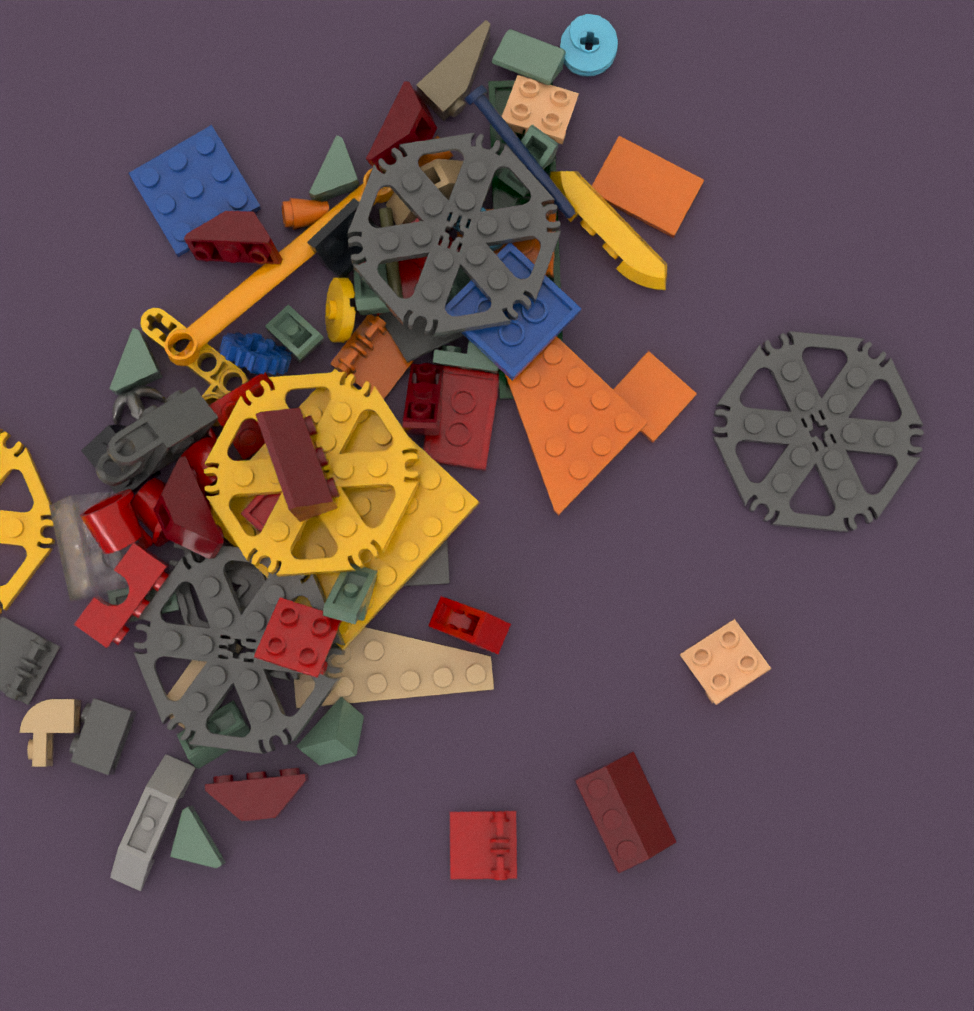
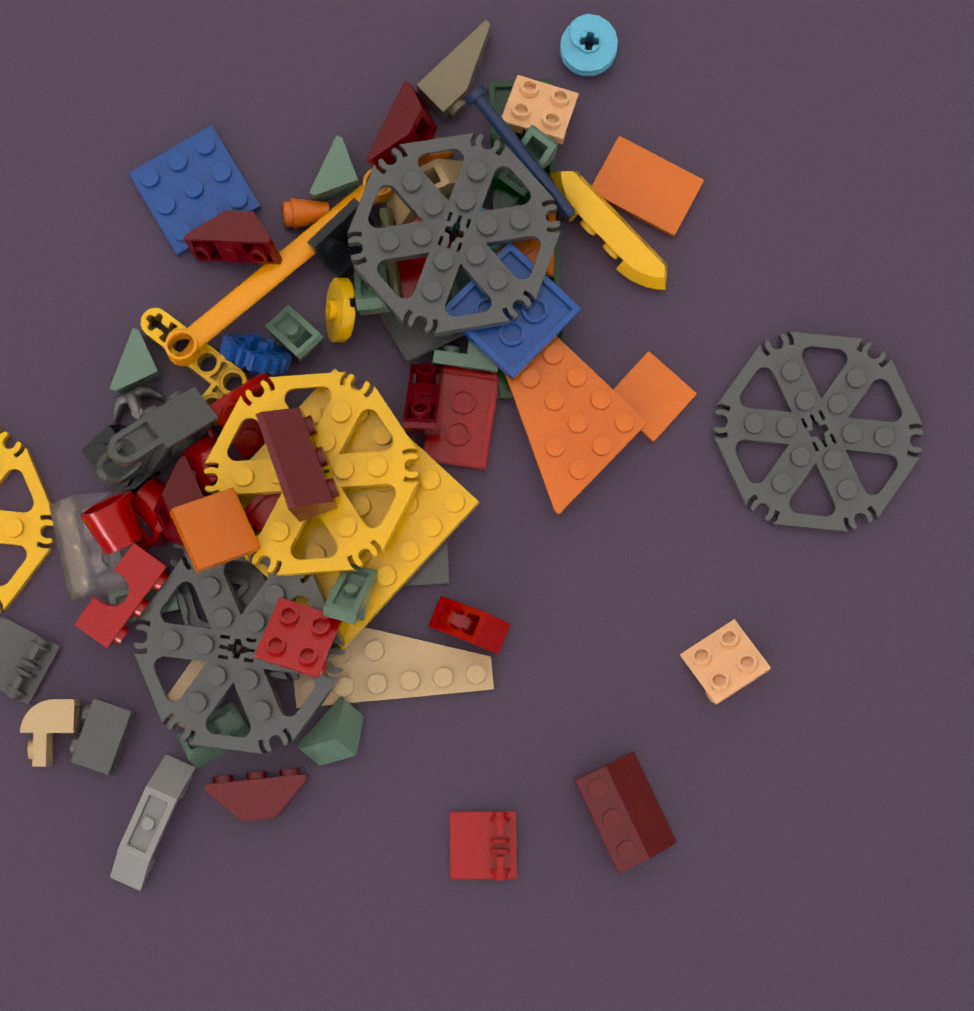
(194, 841): sand green slope -> none
(214, 530): none -> orange tile
(372, 357): orange hinge -> none
(529, 57): sand green slope -> none

